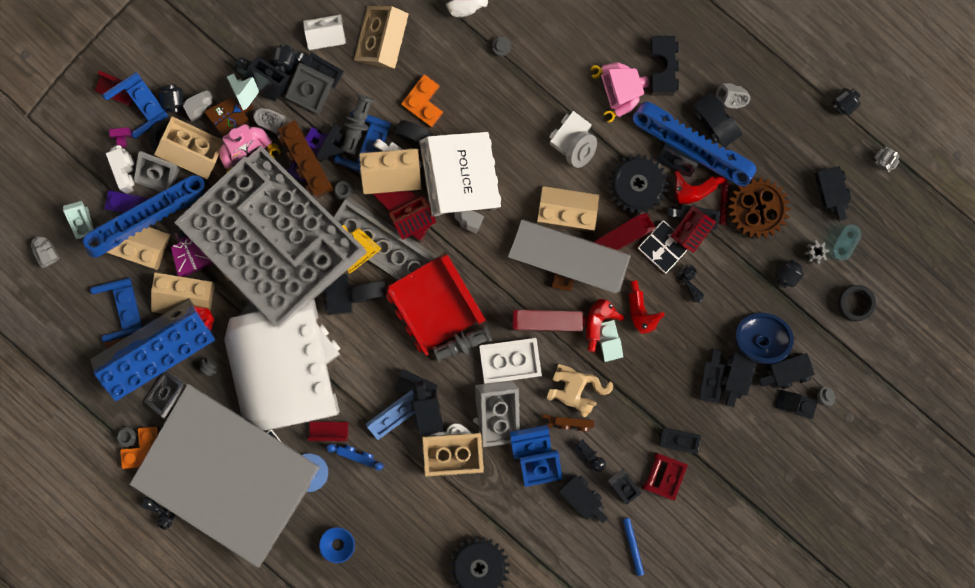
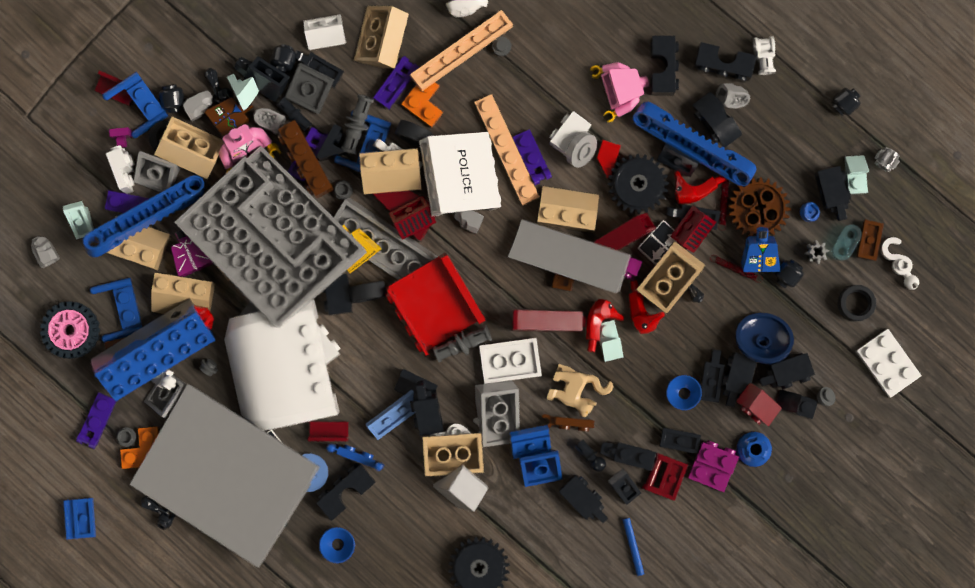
(79, 518): none -> blue plate
(85, 330): none -> wheel
(96, 420): none -> dark purple plate
(165, 380): none -> white plate
(222, 94): none -> black piece
(294, 114): none -> black pin
(332, 503): none -> black arch
(395, 83): none -> dark purple plate
(461, 50): none -> light nougat plate
(462, 488): none -> slope
(506, 150): none -> light nougat plate
(531, 156): none -> dark purple plate
(607, 156): none -> red tile
(629, 455): none -> black hinge
(632, 269): none -> magenta brick
(670, 277): none -> tan brick
(684, 382): none -> blue piece
(708, 61): none -> black arch
(713, 466): none -> magenta plate
(736, 267): none -> dark red piece
(745, 454): none -> blue piece
(759, 405): none -> dark red brick
(760, 253): none -> blue torso
(765, 53): none -> white connector
(809, 212): none -> blue tile
(856, 171): none -> light aqua slope
(870, 240): none -> reddish brown plate
(888, 363): none -> white plate
(901, 264): none -> white piece

